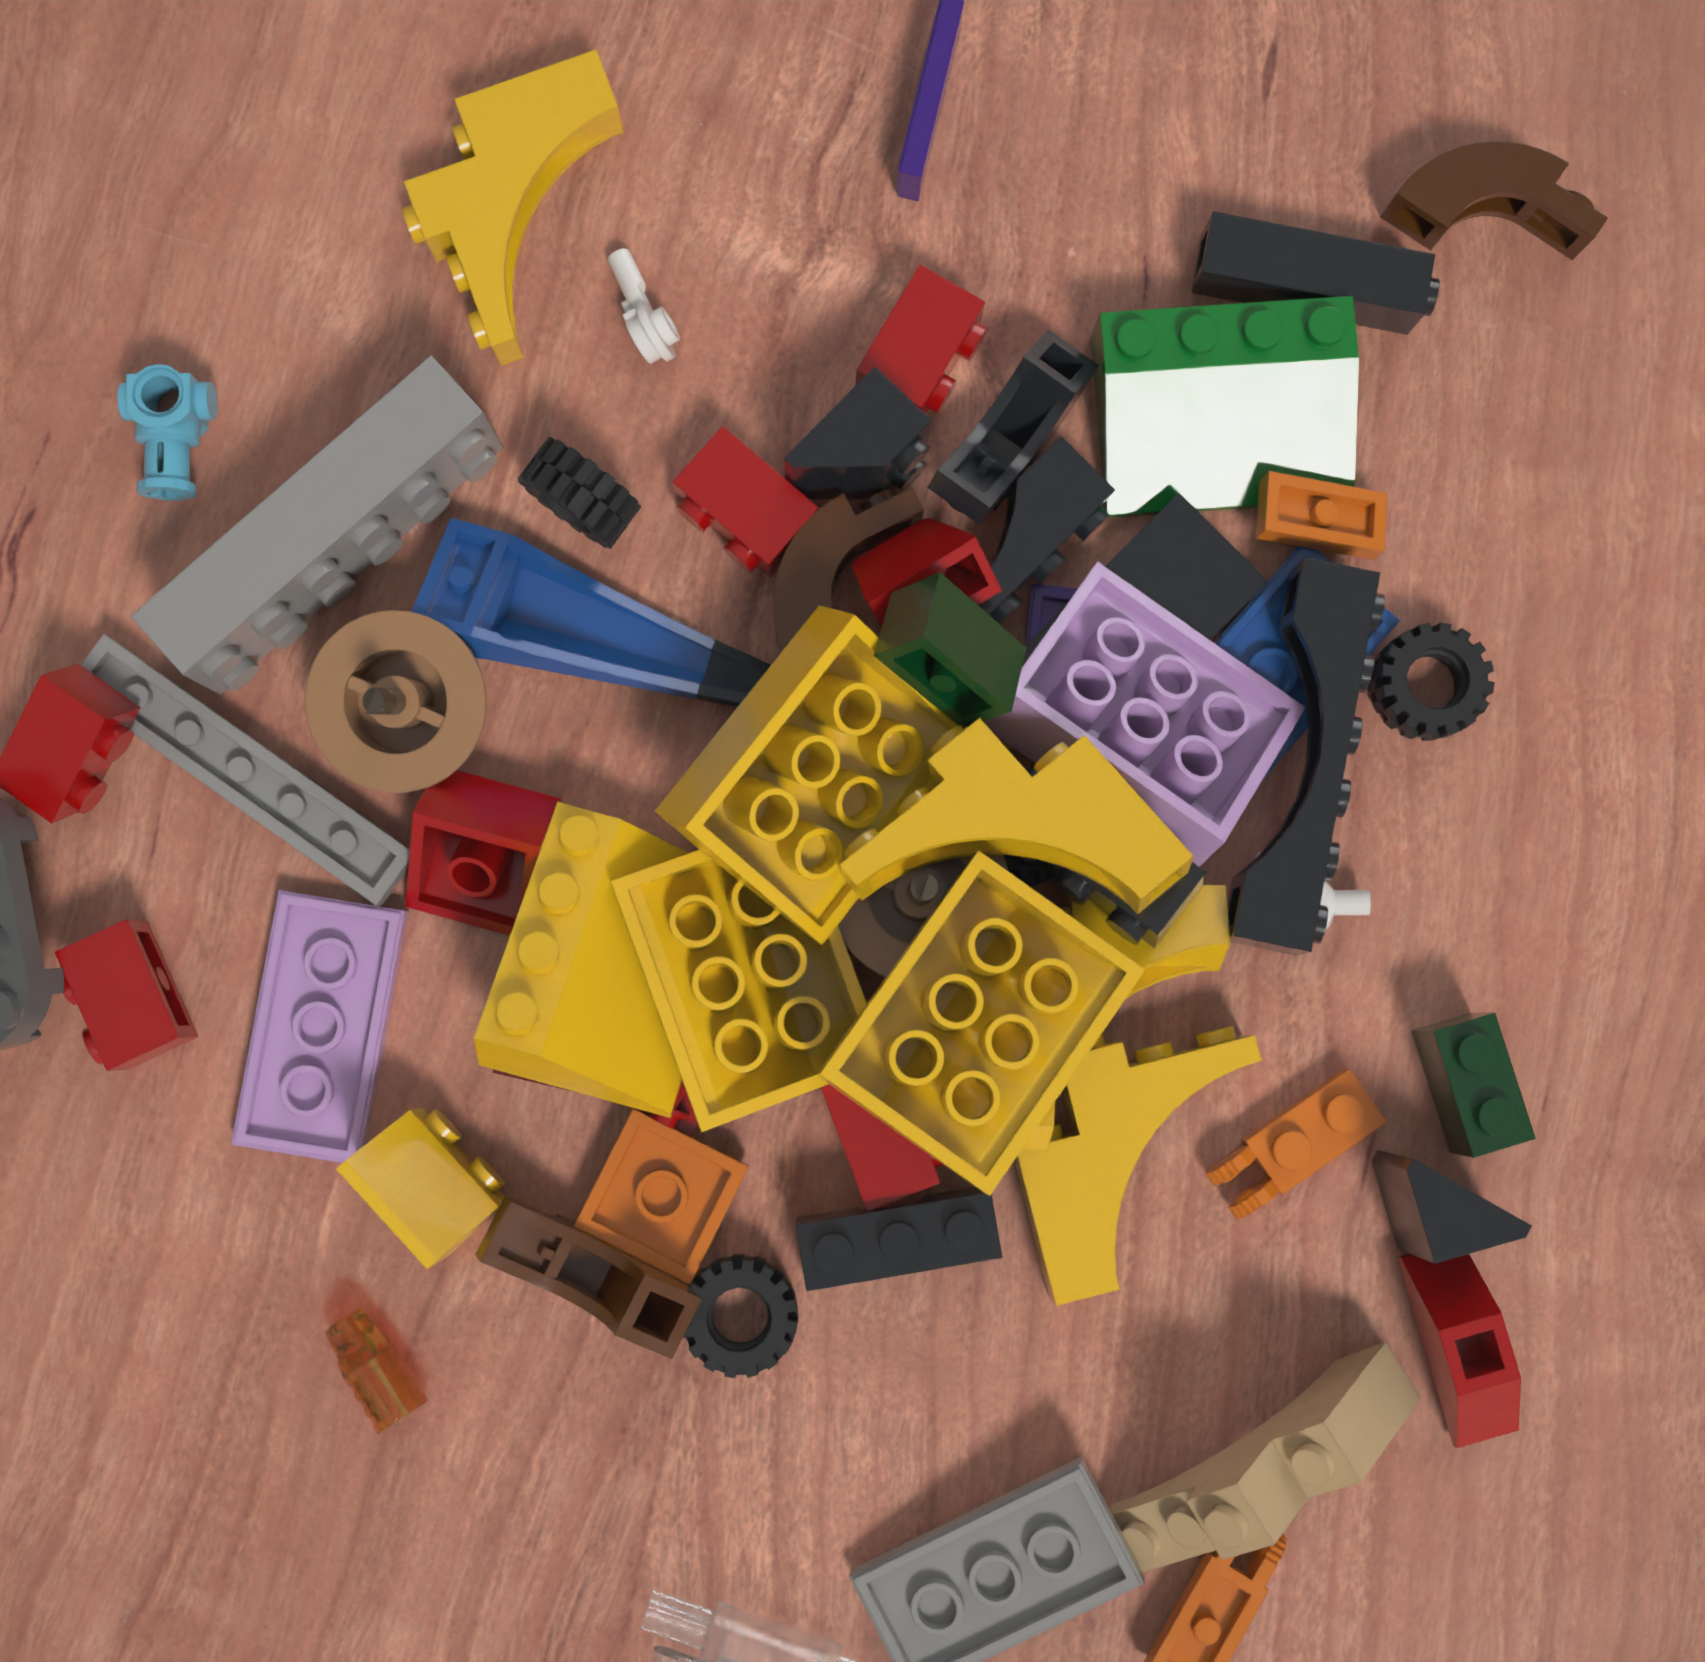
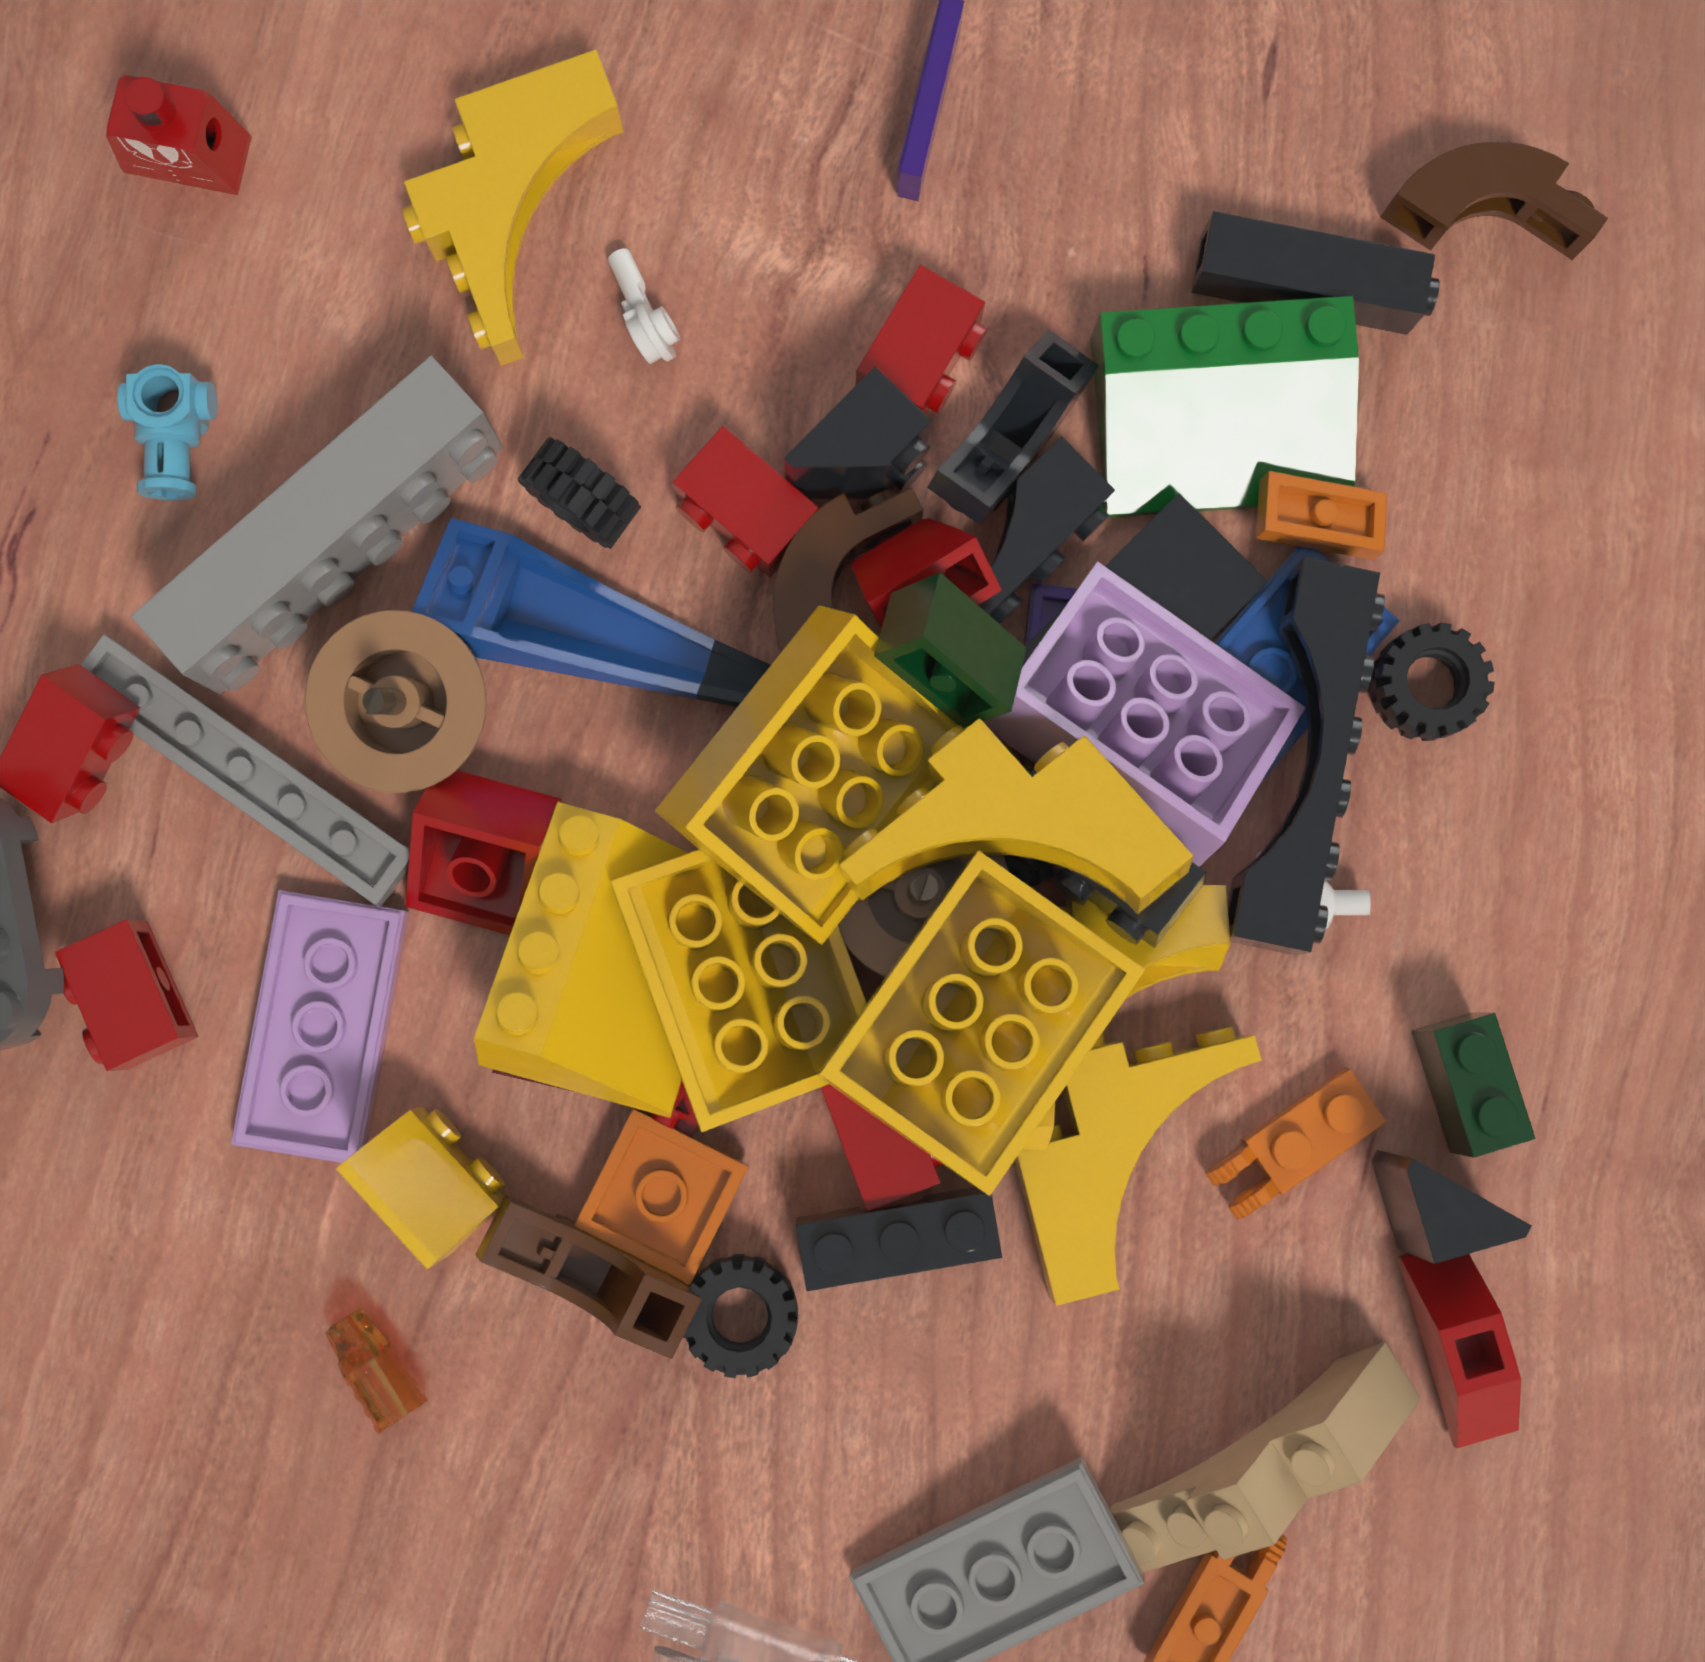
(165, 132): none -> red torso

